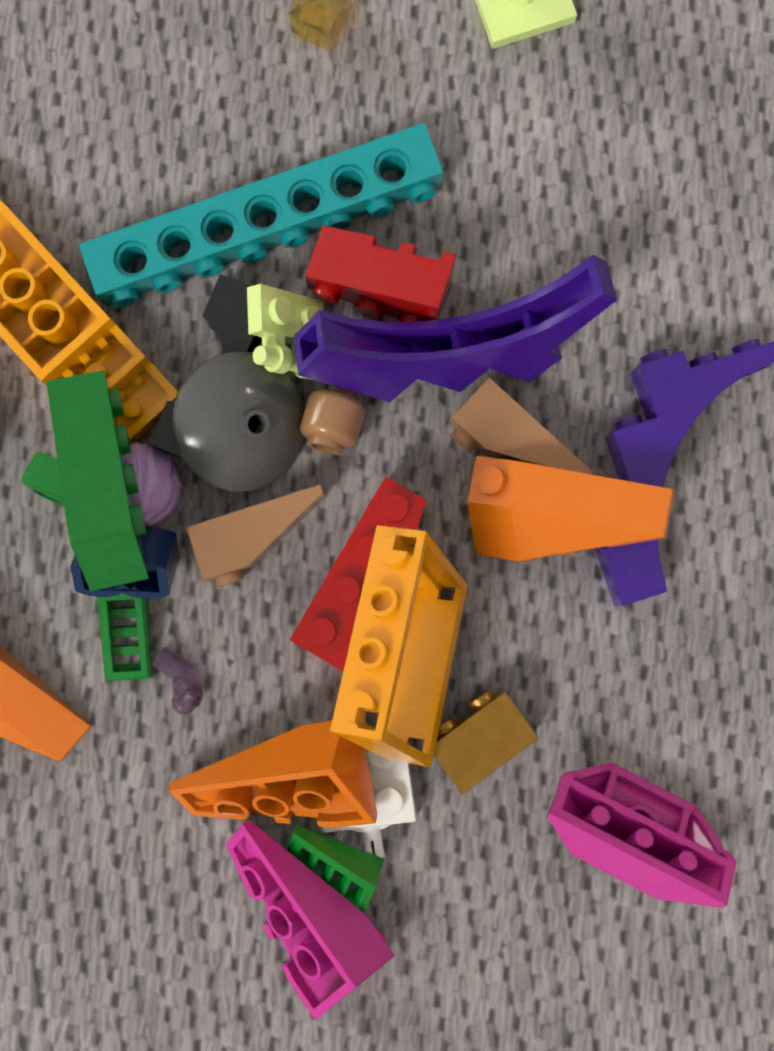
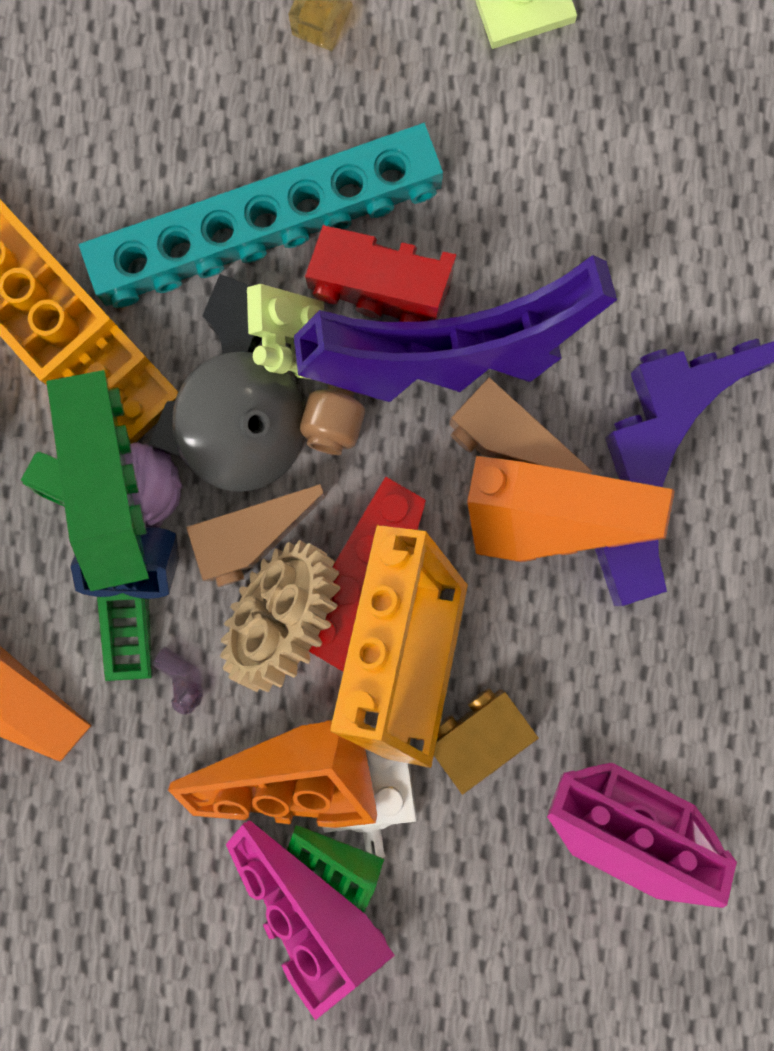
(279, 616): none -> tan gear

